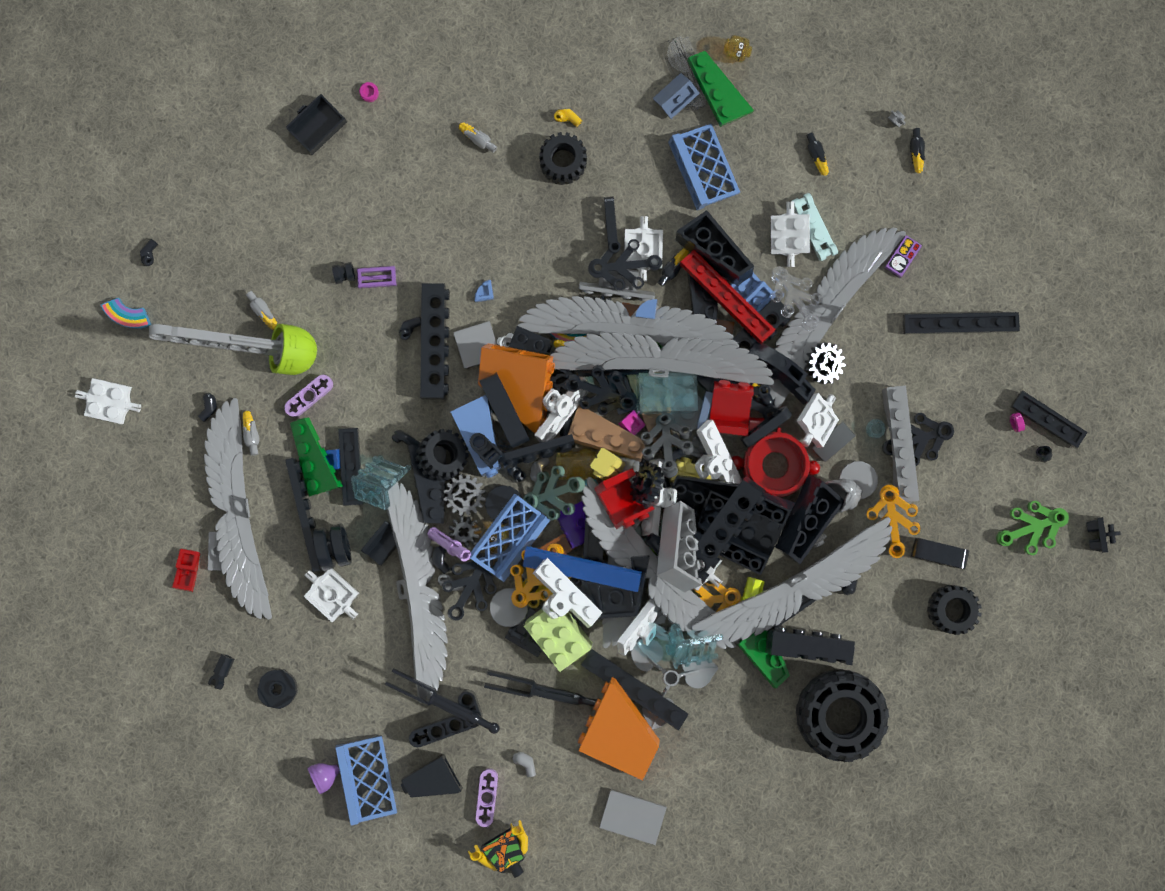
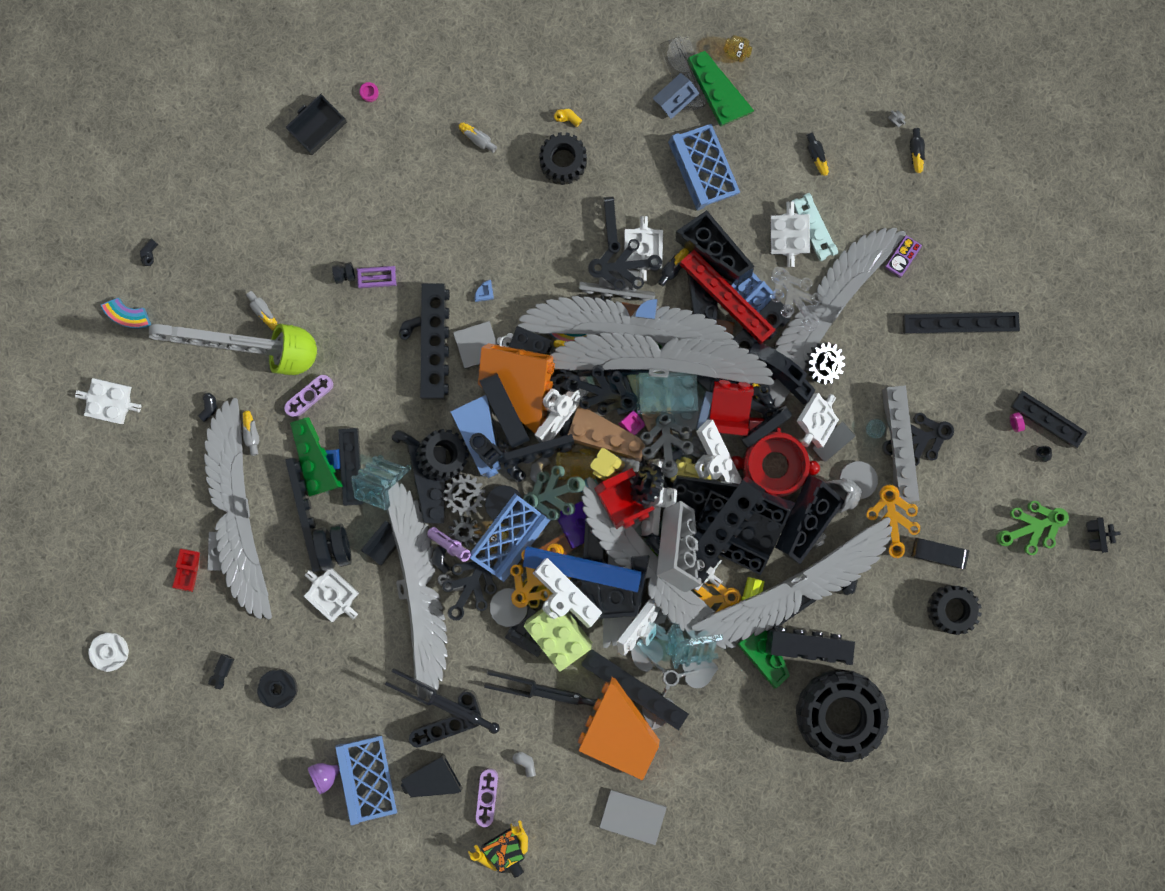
(114, 652): none -> white tile

